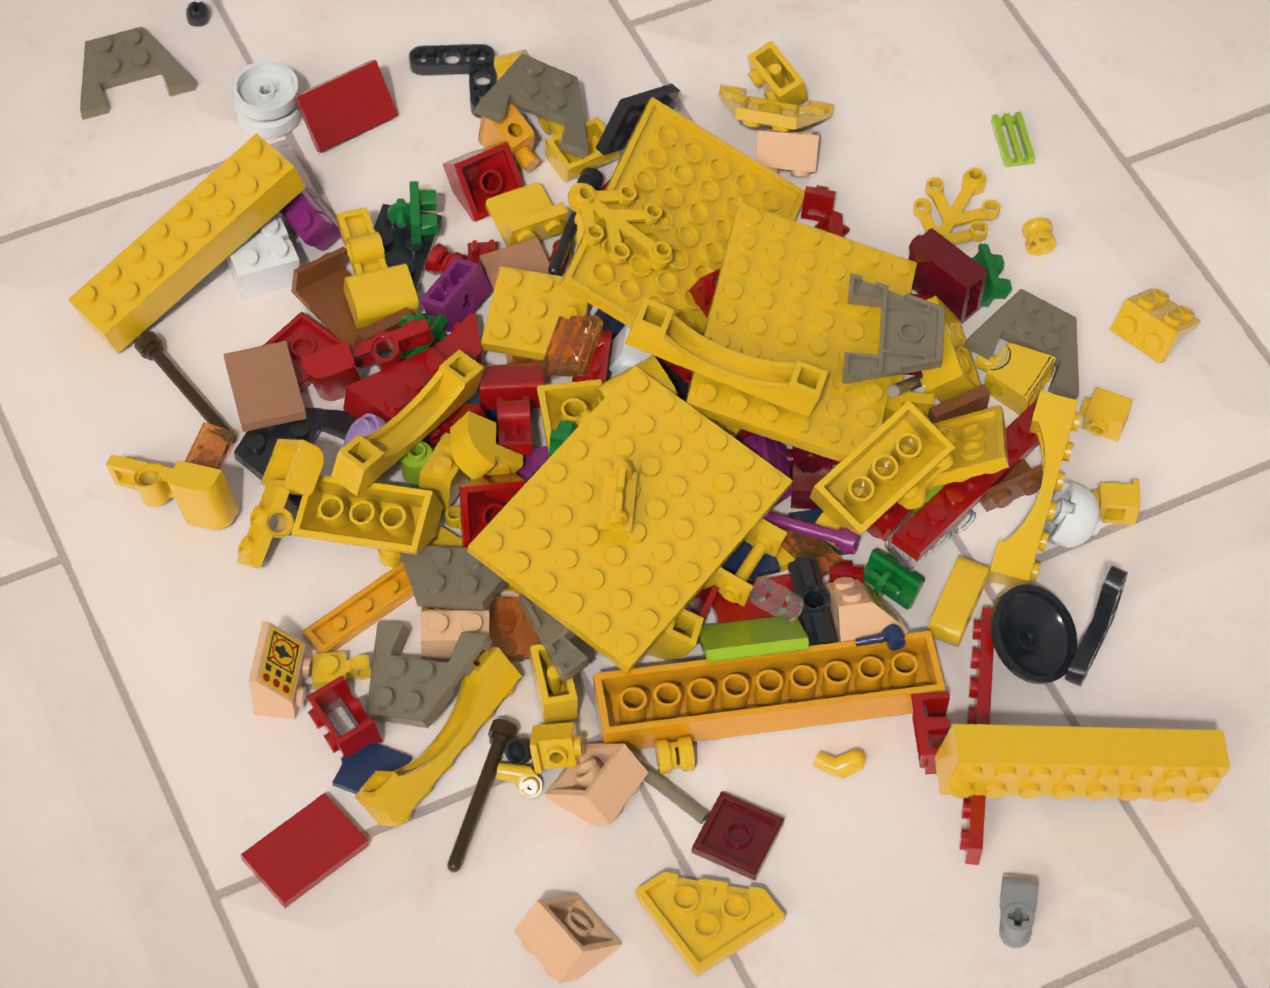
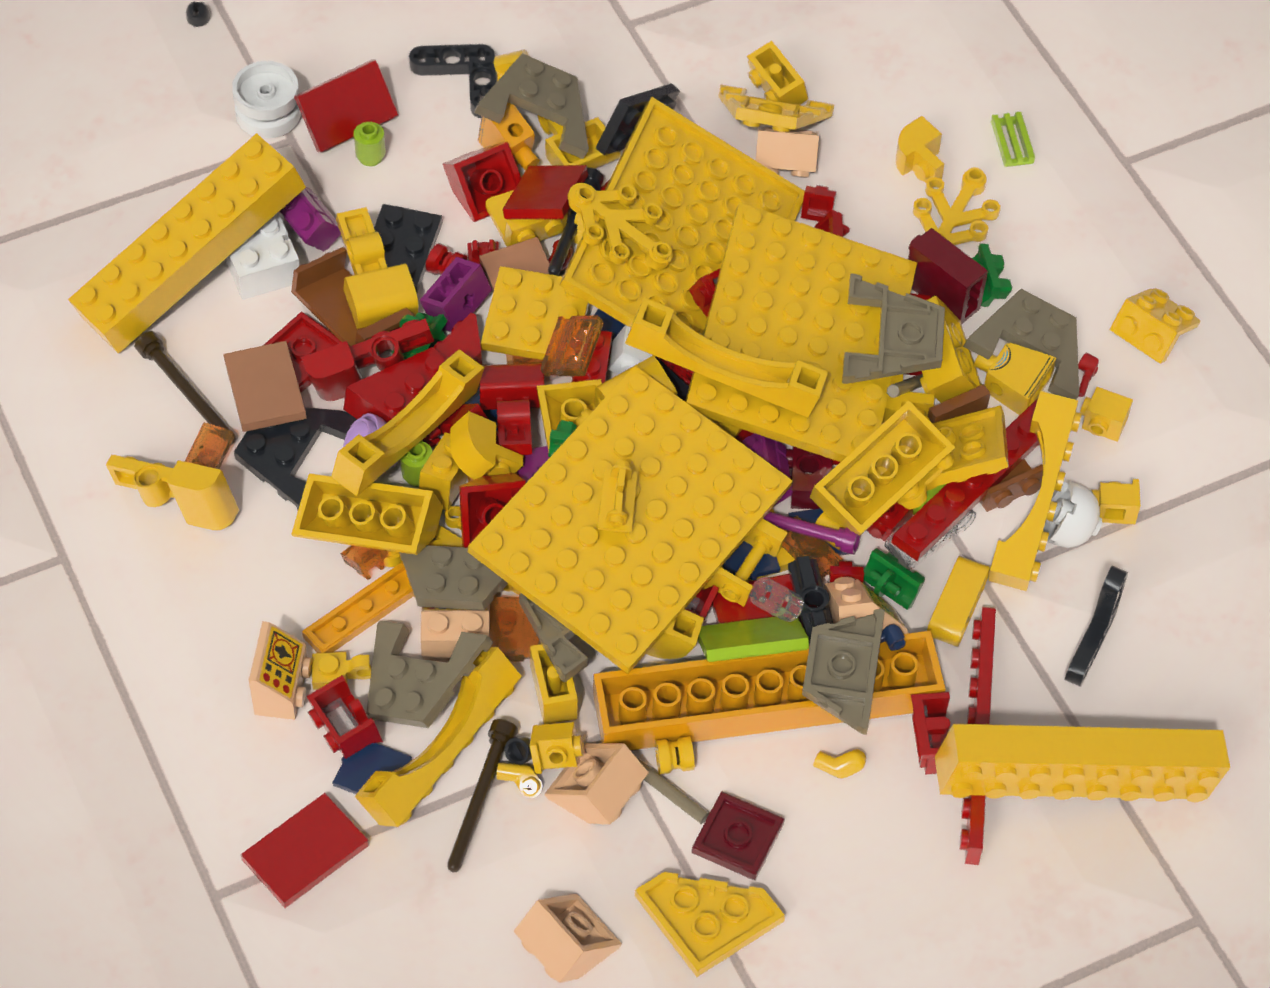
(123, 60): dark tan wing -> none
(293, 471): yellow plate -> none
(364, 559): none -> clear orange tile
(369, 143): none -> lime brick
(419, 201): green hips -> none
(544, 192): none -> red tile
(844, 668): none -> dark tan wing
(918, 149): none -> yellow brick
(1018, 908): light grey piece -> none
(1033, 634): black dish -> none
(1039, 236): yellow wheel -> none
(1089, 365): none -> red hand

